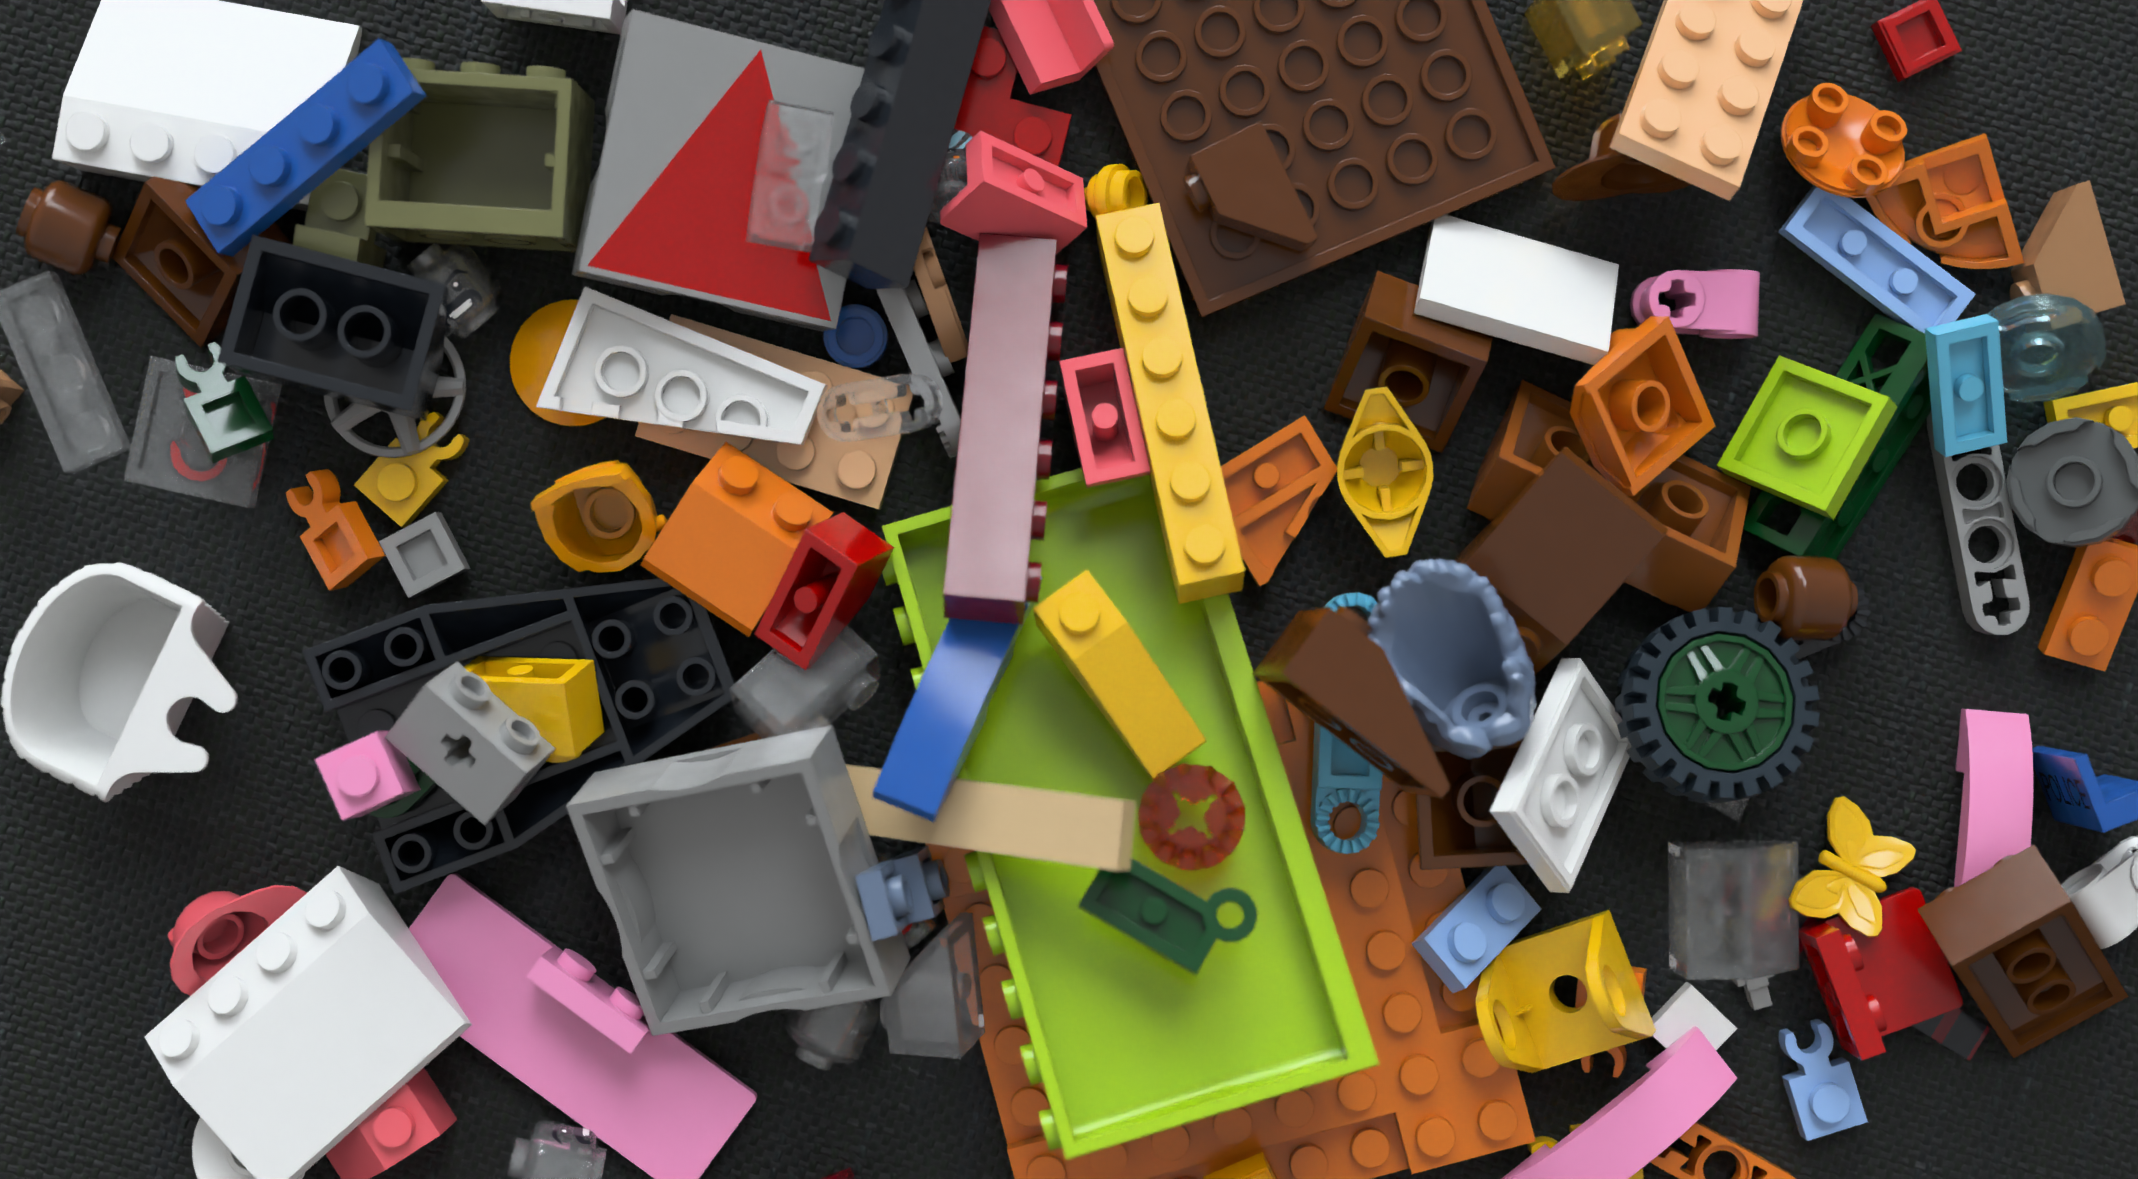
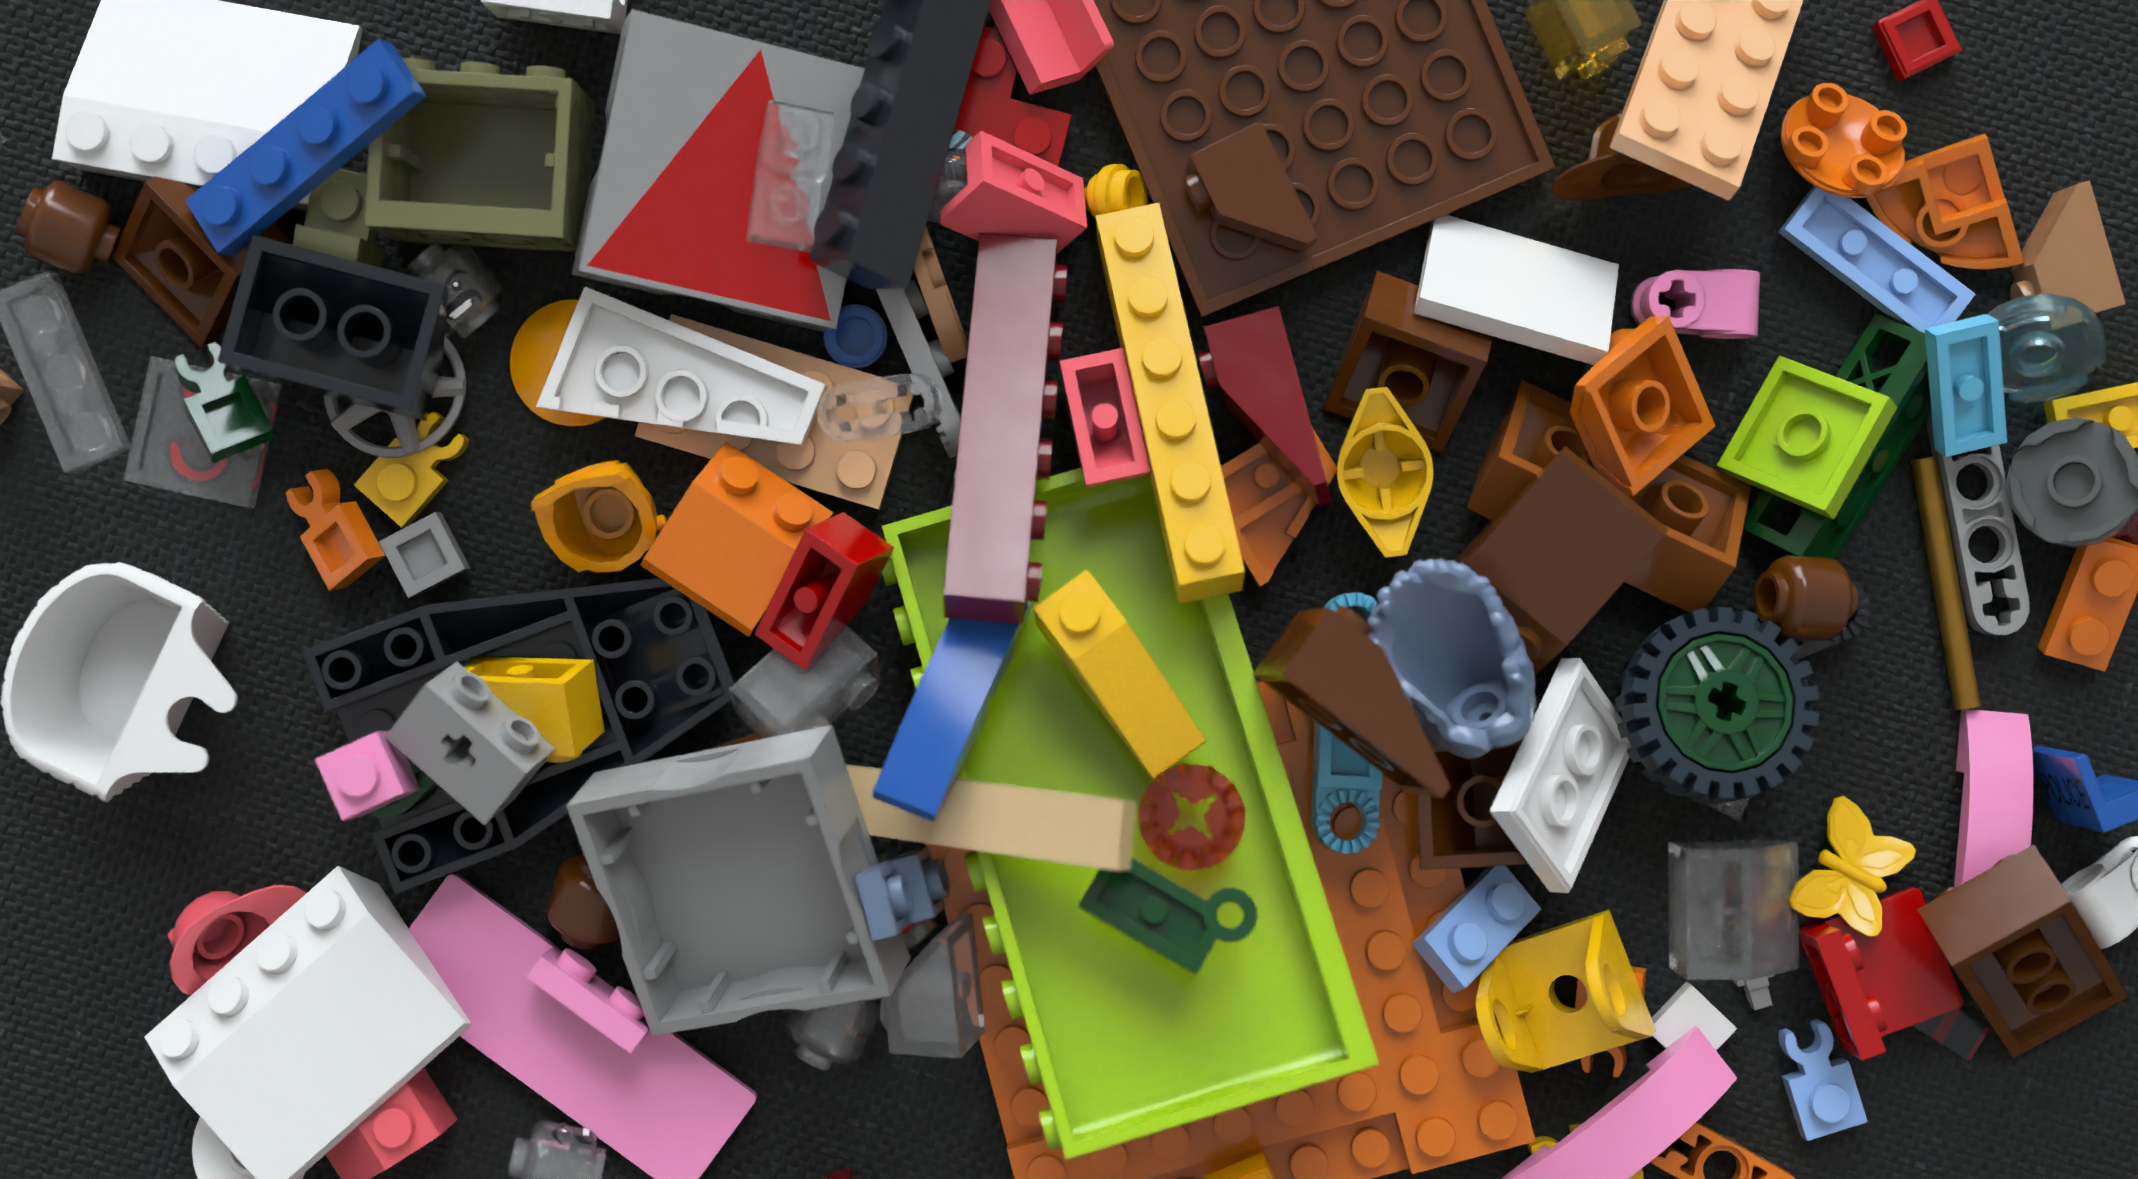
(579, 908): none -> reddish brown head
(1263, 391): none -> dark red slope
(1945, 583): none -> pearl gold bar

